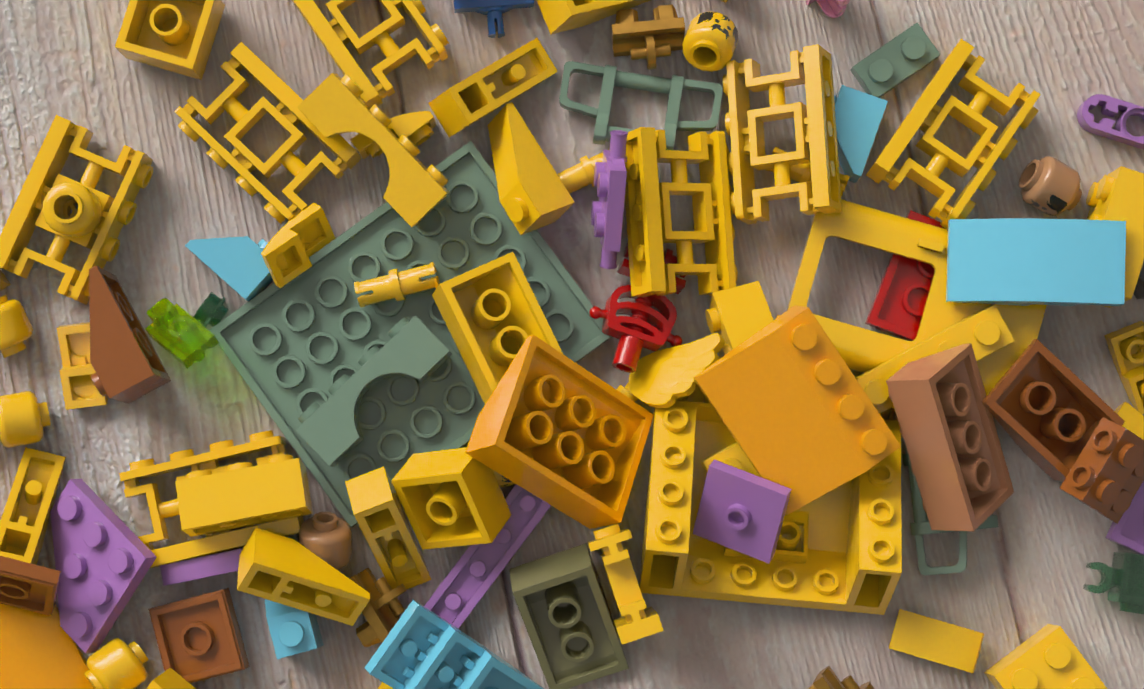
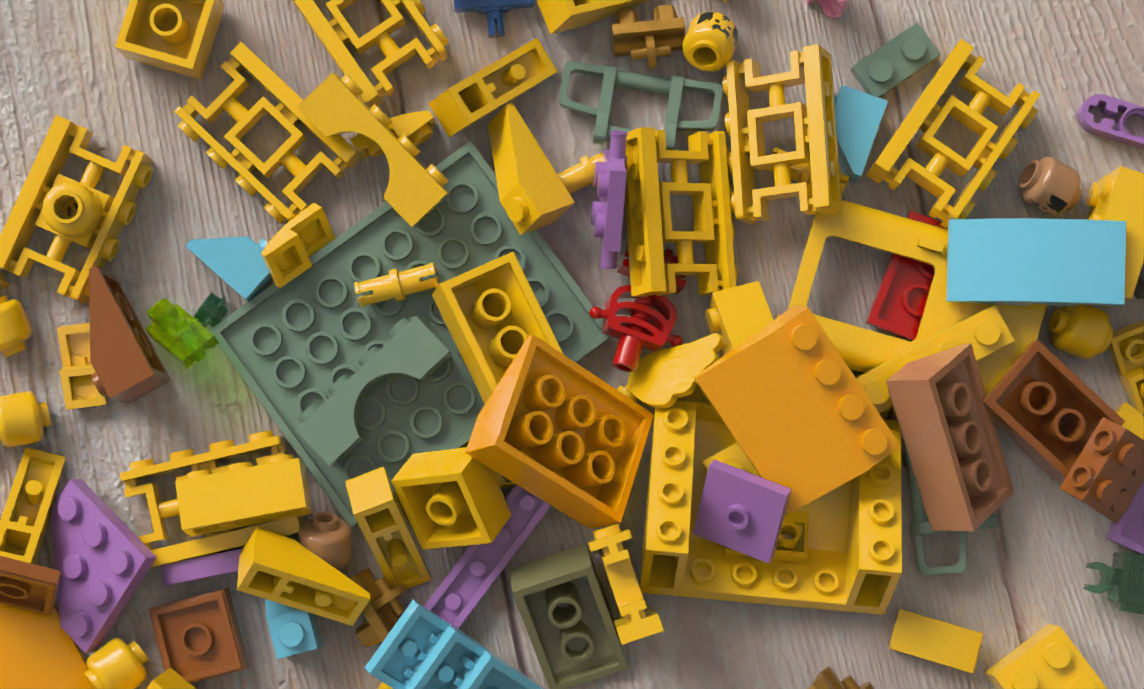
(1080, 330): none -> yellow head

